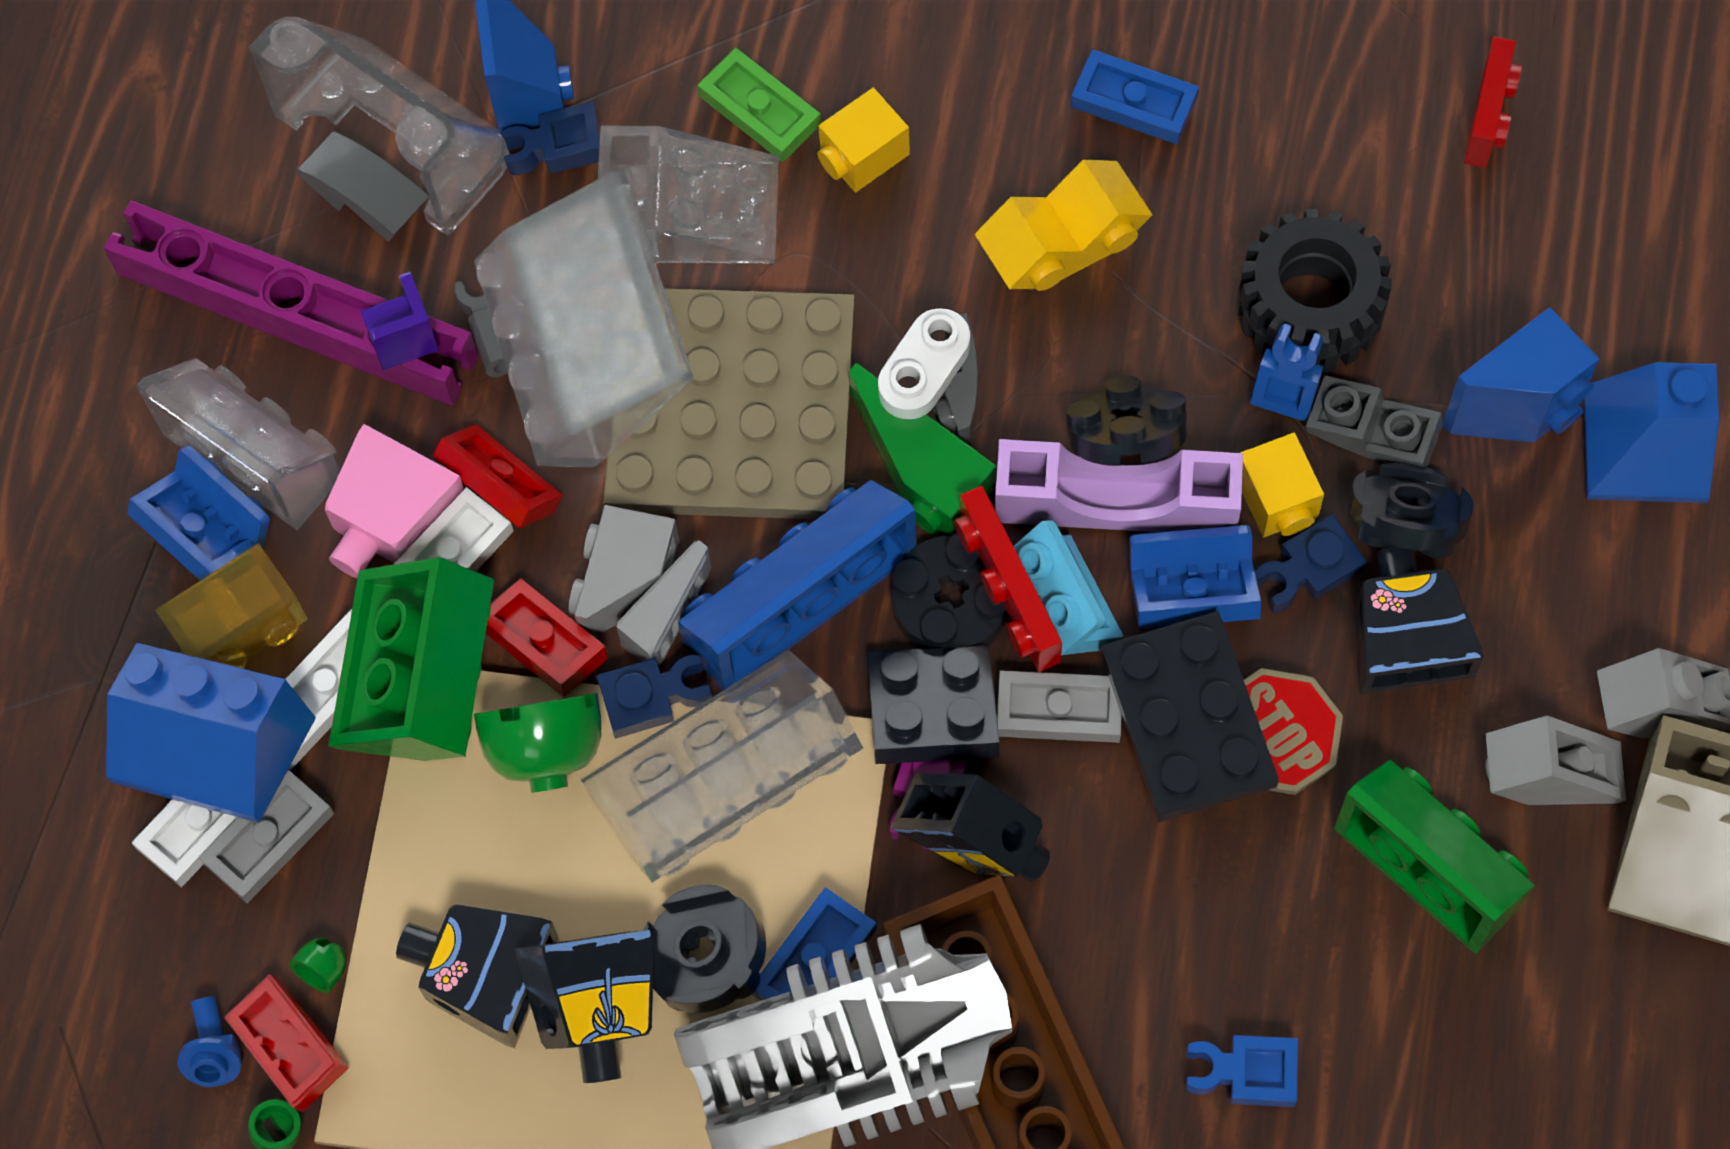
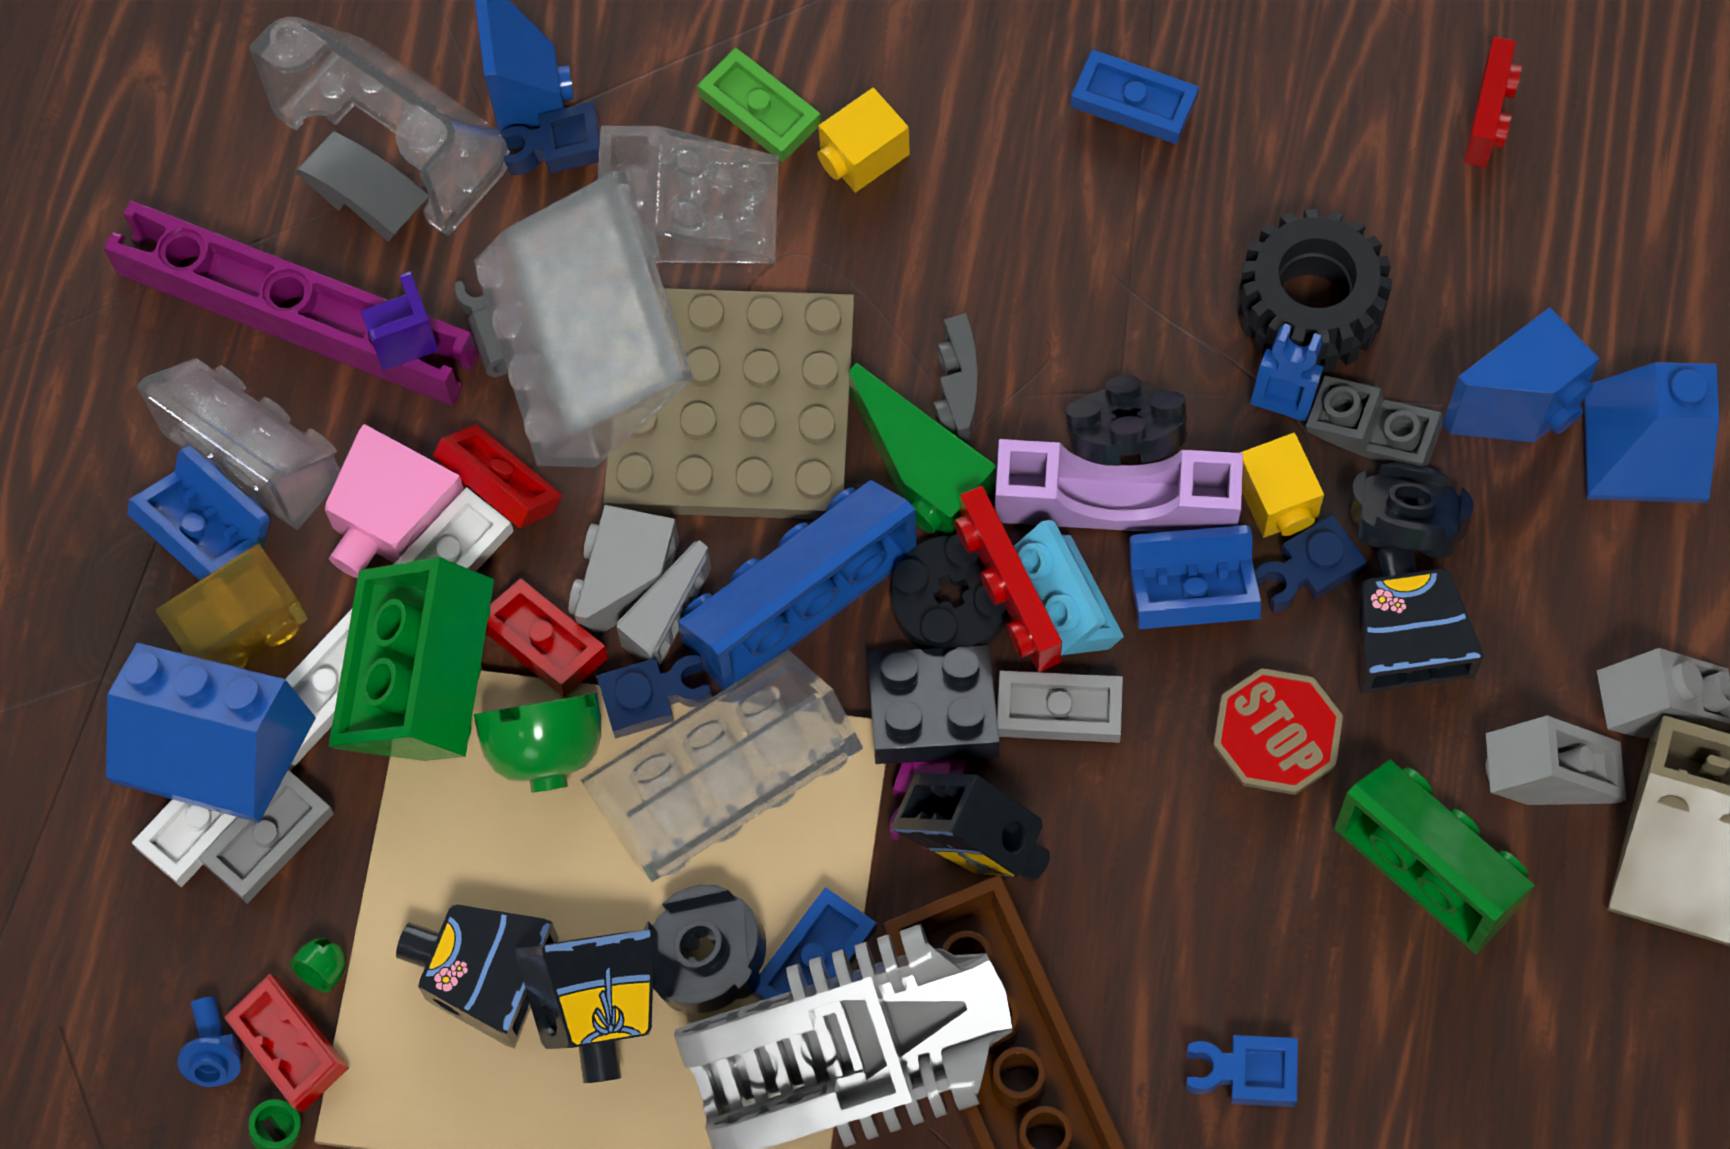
(925, 359): white plate -> none
(1077, 224): yellow brick -> none
(1189, 716): black plate -> none

